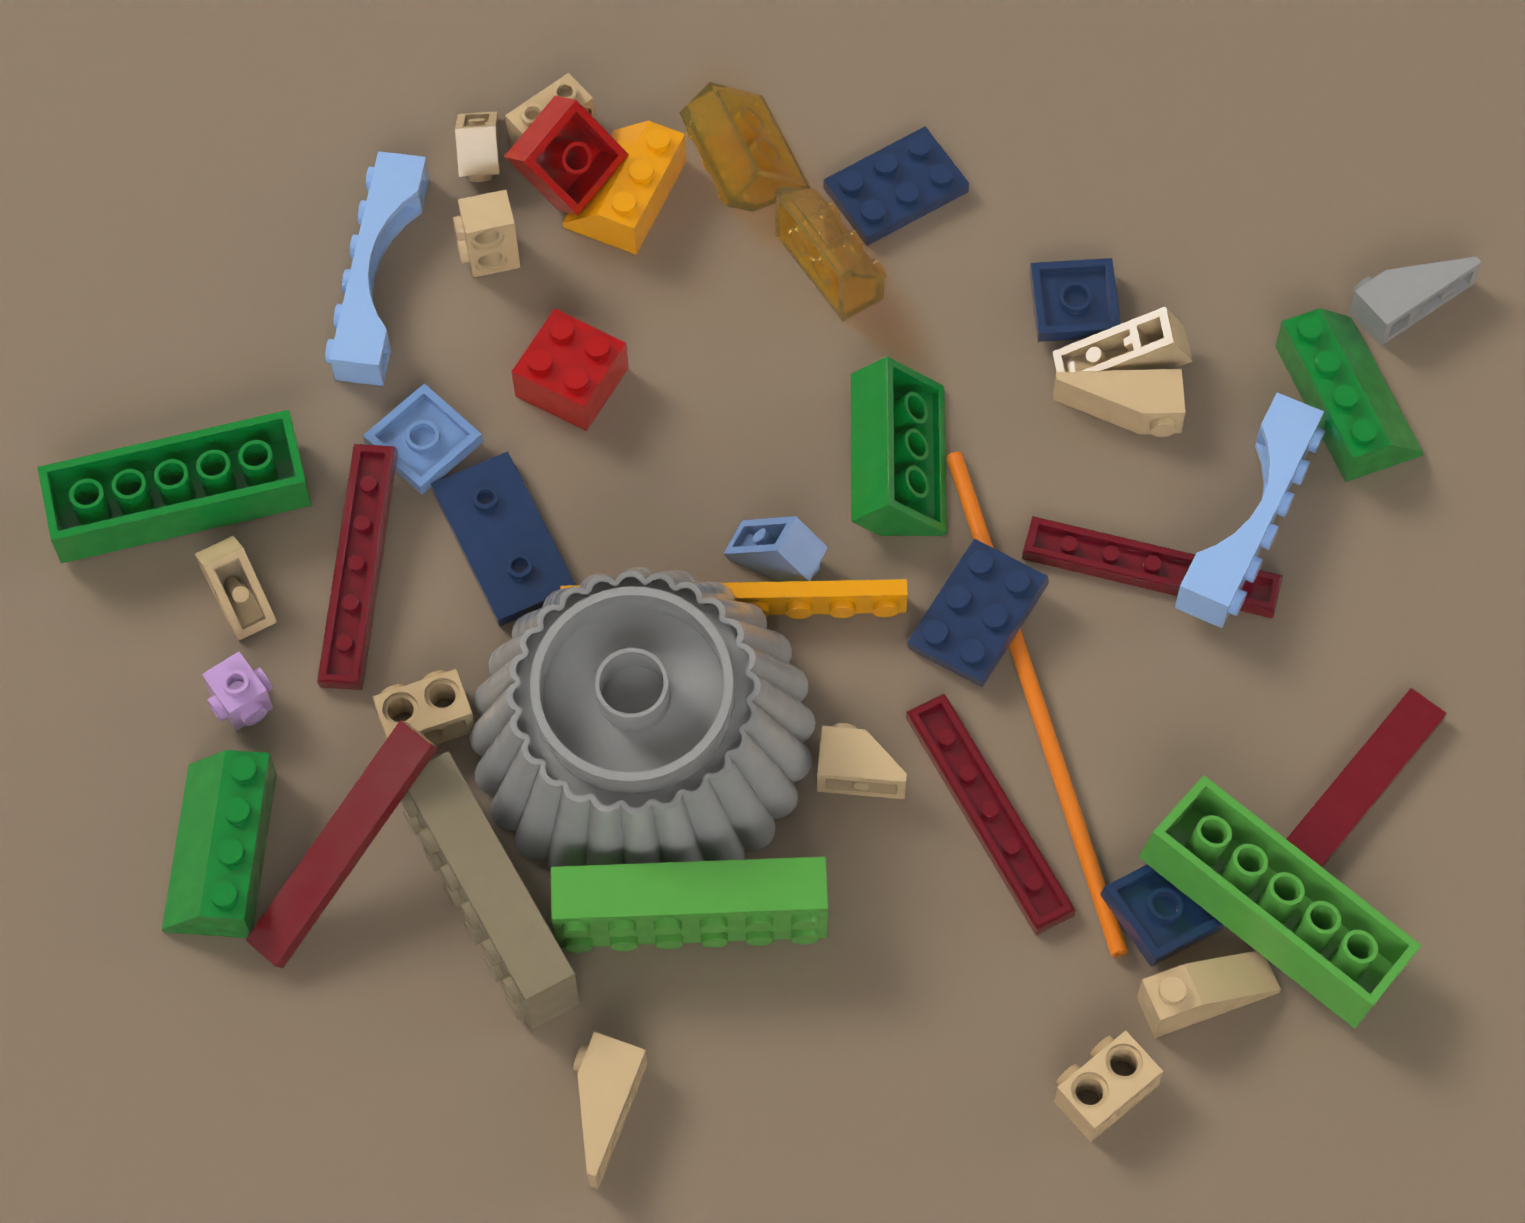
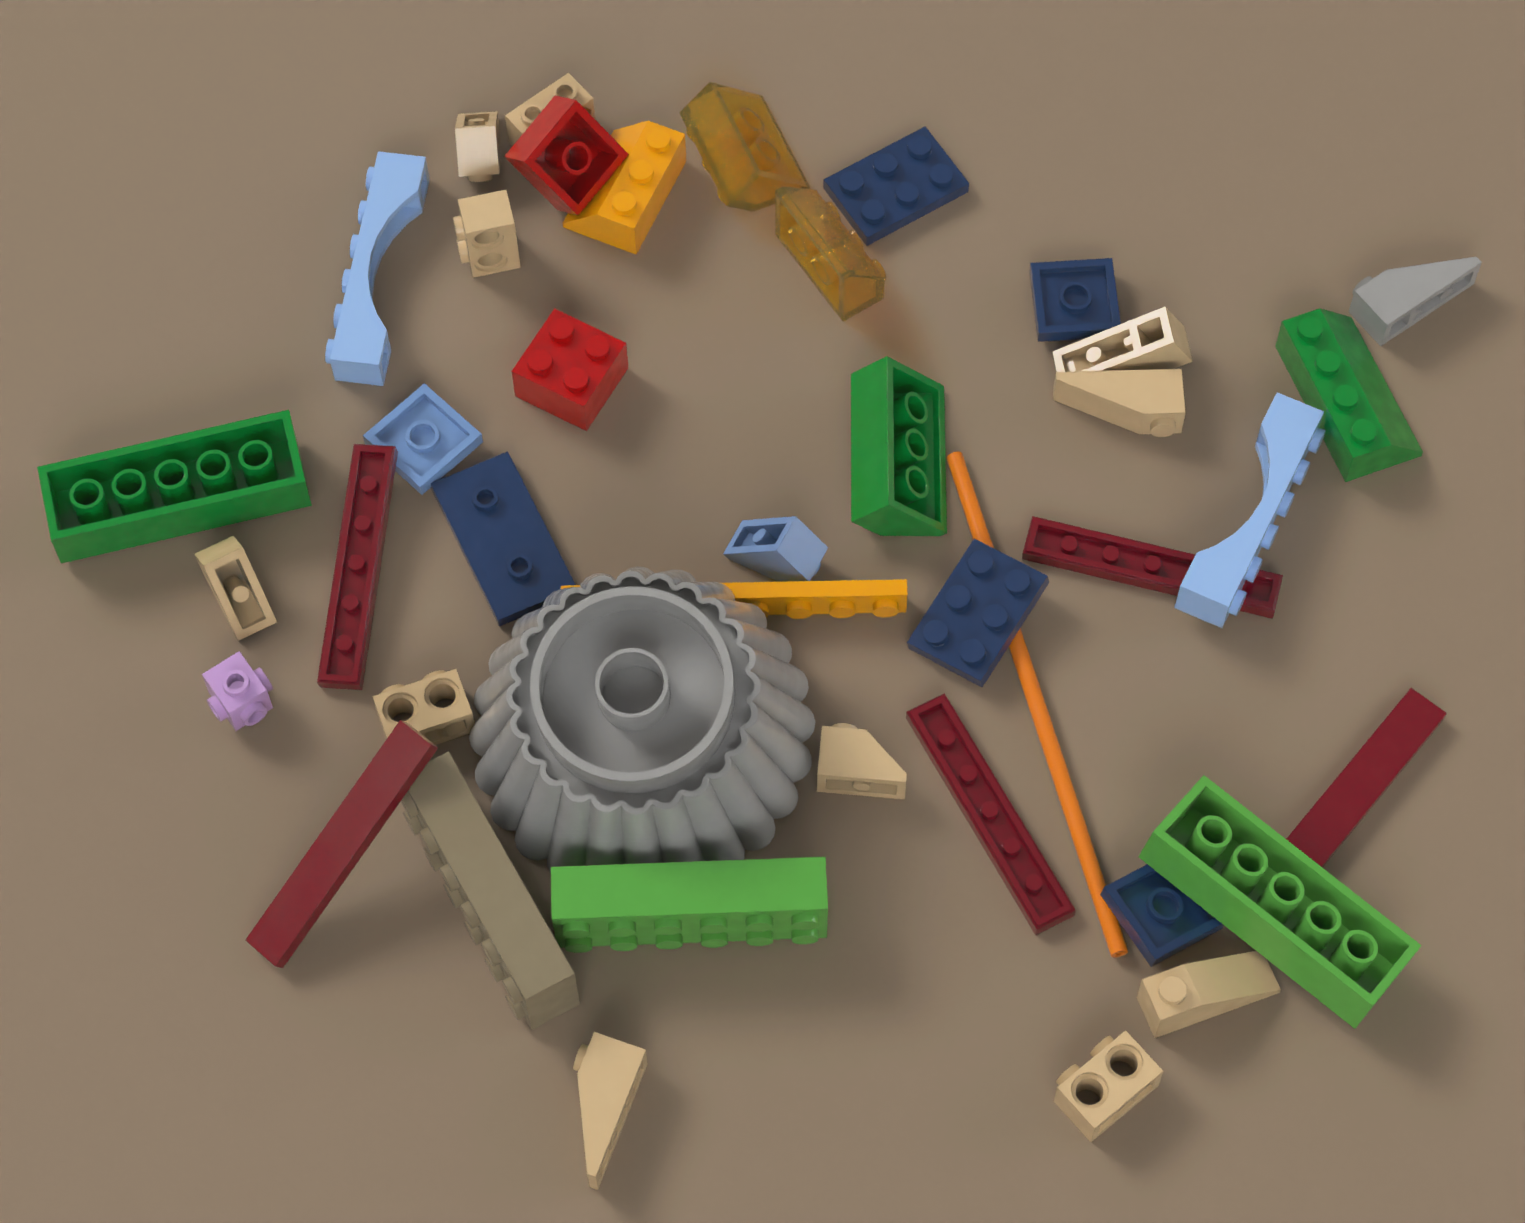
(221, 845): green slope -> none

